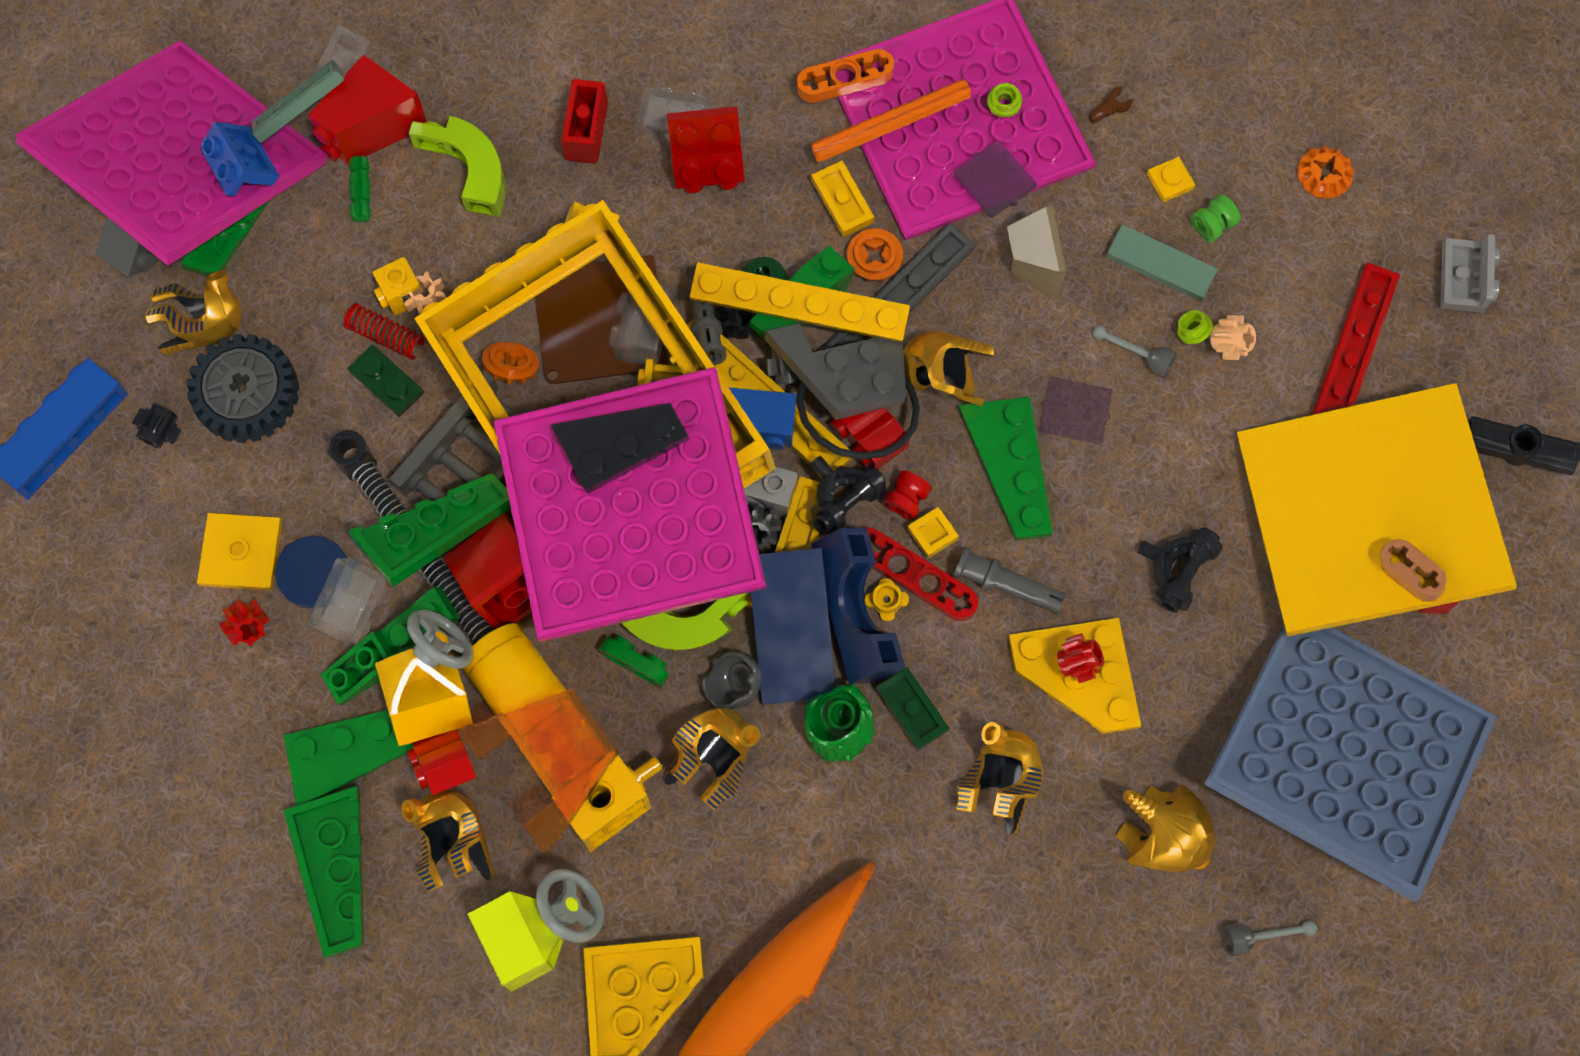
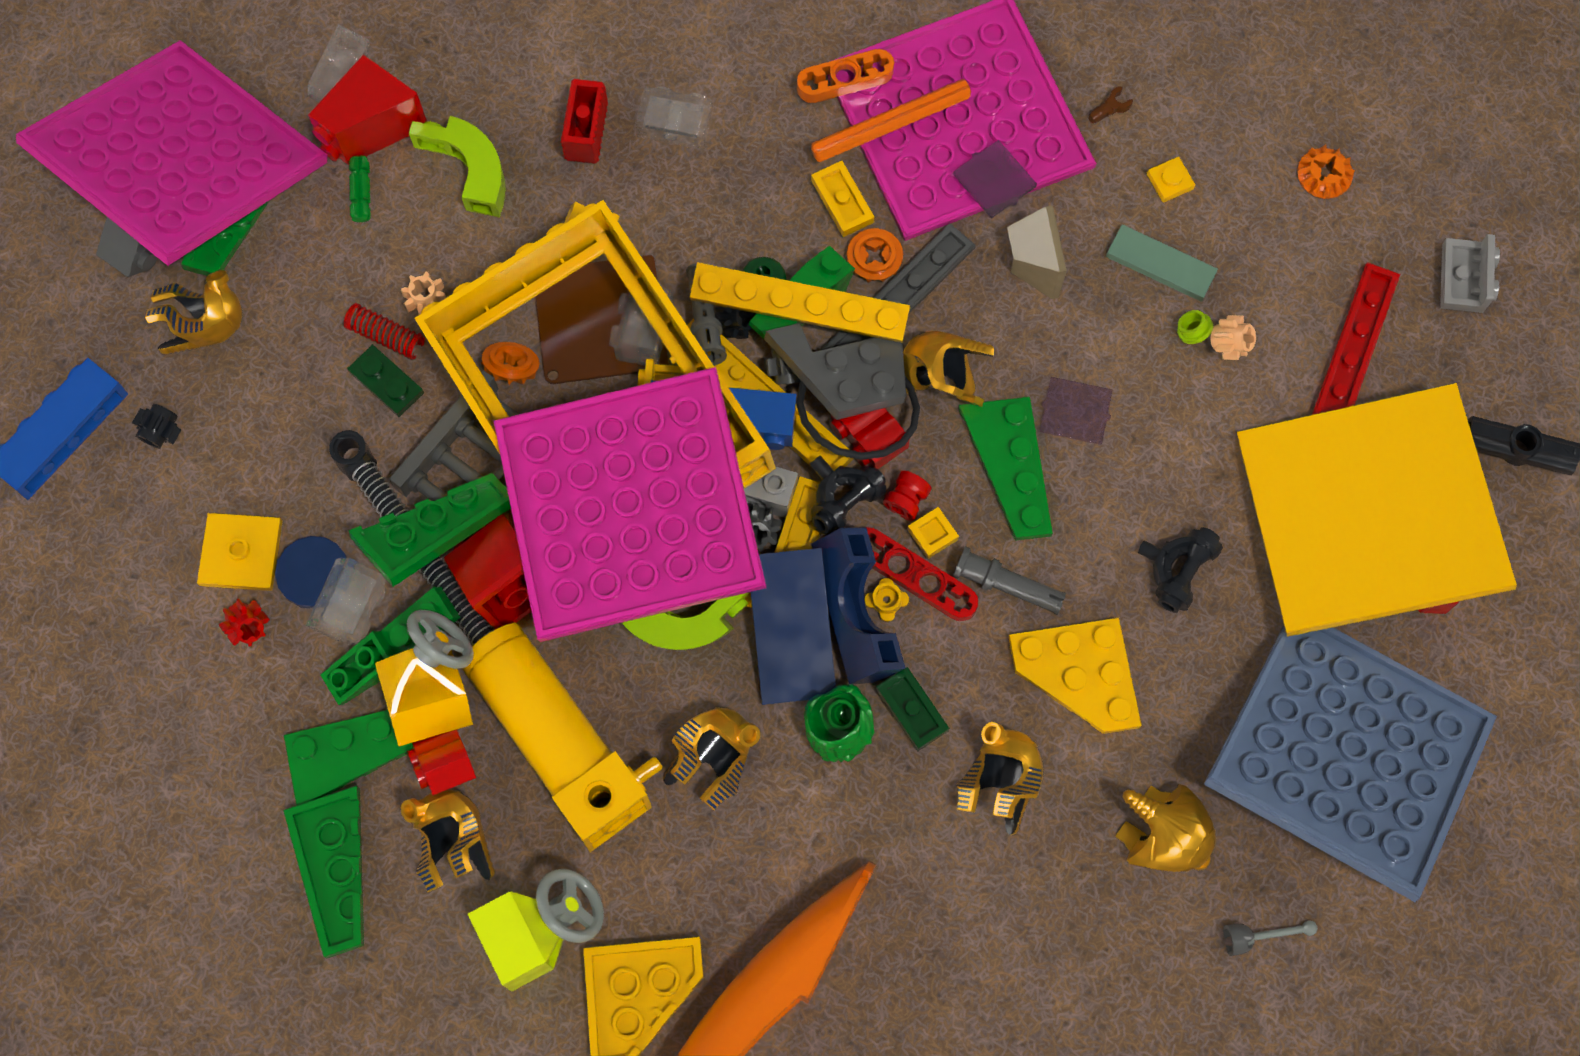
(237, 157): blue bracket -> none
(260, 408): wheel -> none
(297, 101): sand green tile -> none
(395, 282): yellow bracket -> none
(561, 745): clear orange wing -> none
(618, 442): black wing -> none
(622, 653): green plate -> none
(706, 148): red plate -> none
(738, 671): dark grey hair -> none
(1008, 92): lime plate -> none
(1080, 658): red gear -> none
(1158, 359): hinge -> none
(1215, 218): bright green wheel -> none
(1418, 564): nougat beam -> none

